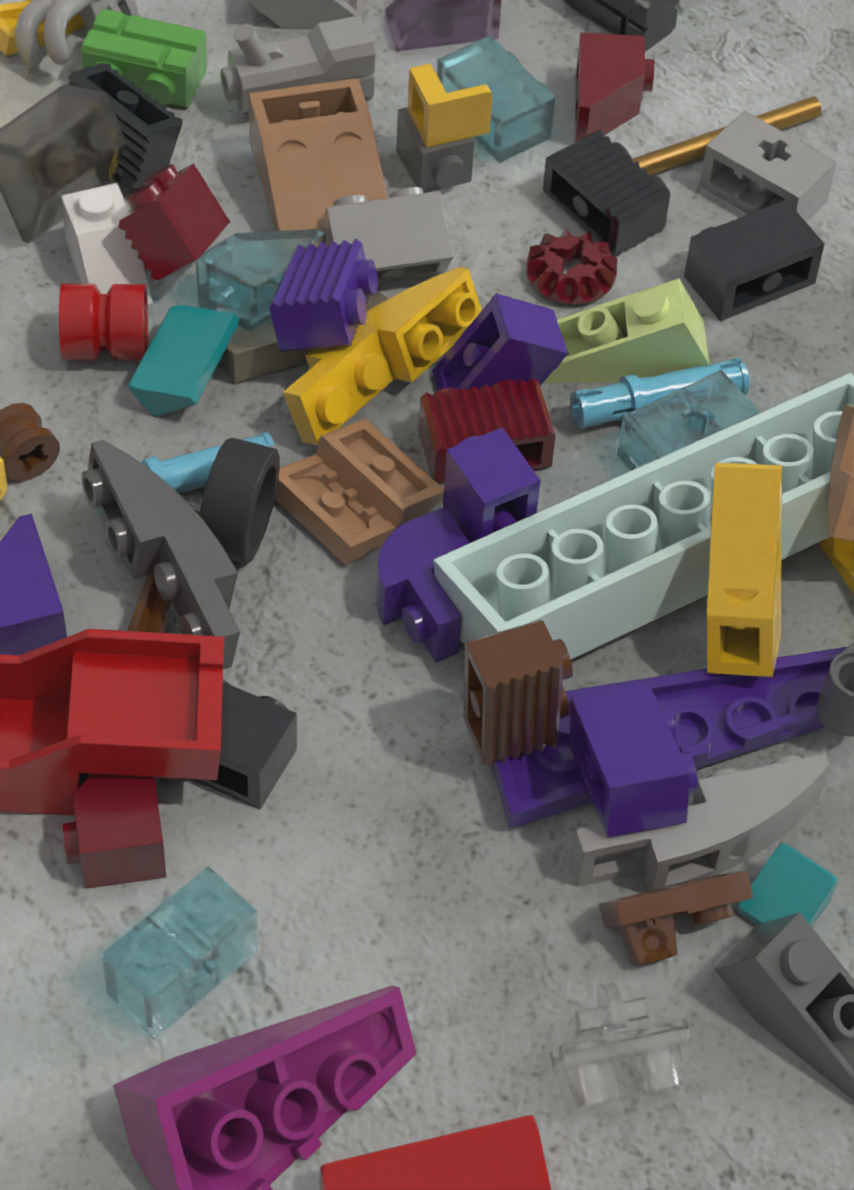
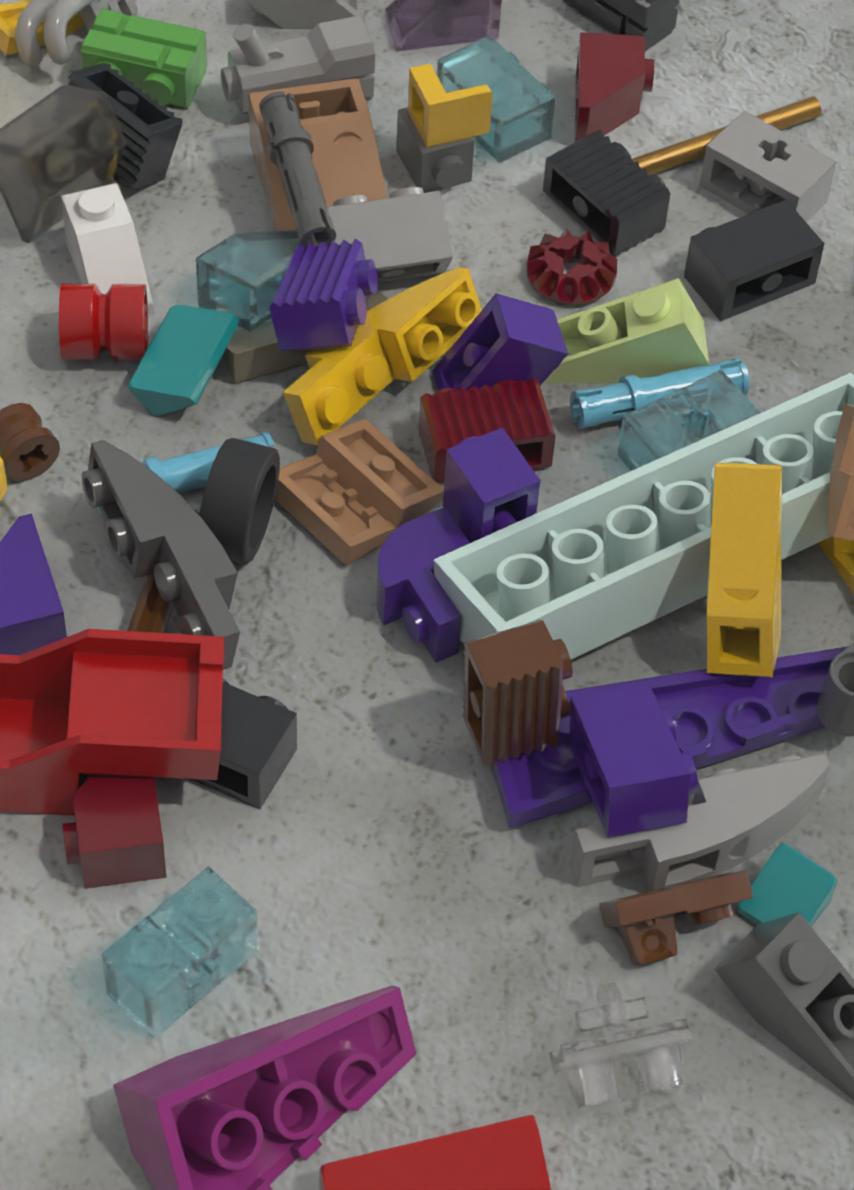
(172, 220): dark red brick -> none
(292, 152): none -> dark grey pin

